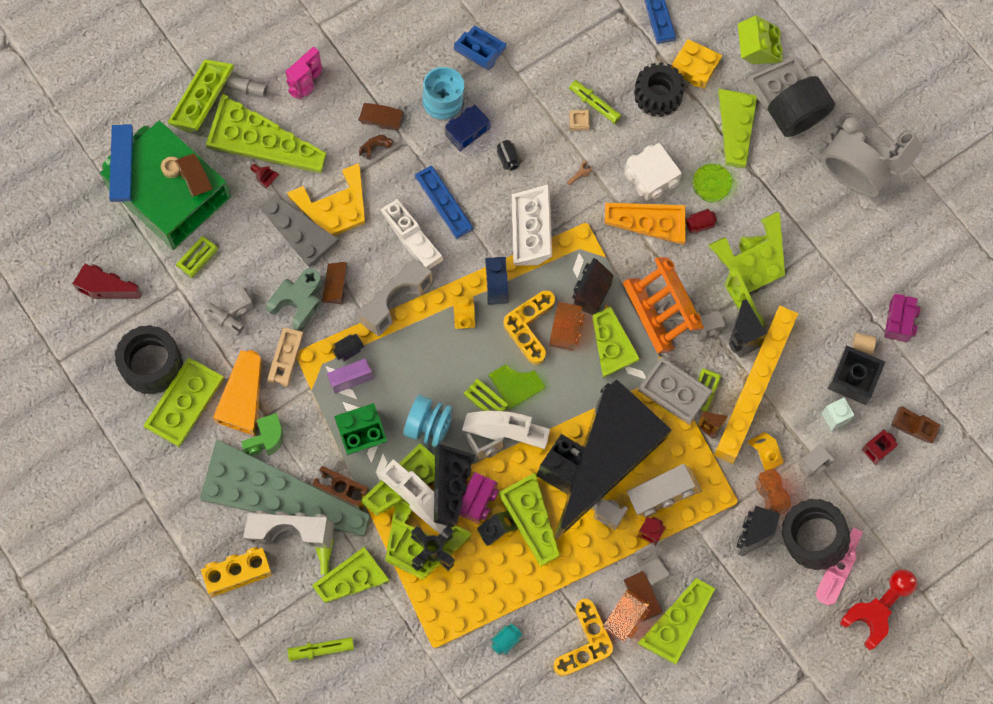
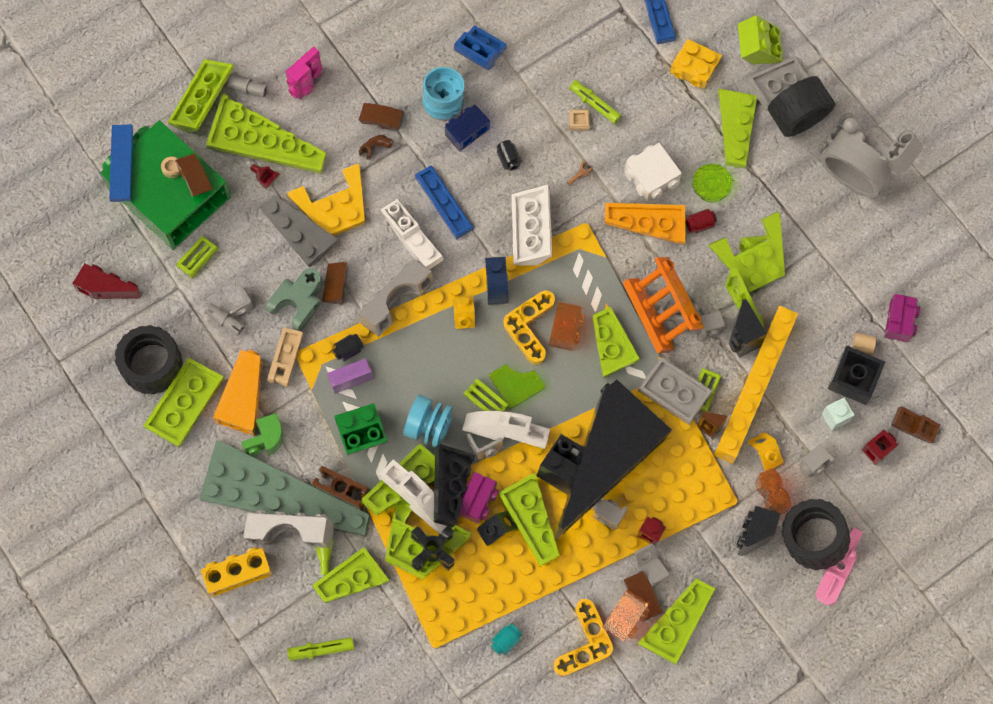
(592, 287): black slope -> none
(663, 76): black tyre -> none
(664, 491): light grey wedge -> none
(876, 613): red piece -> none

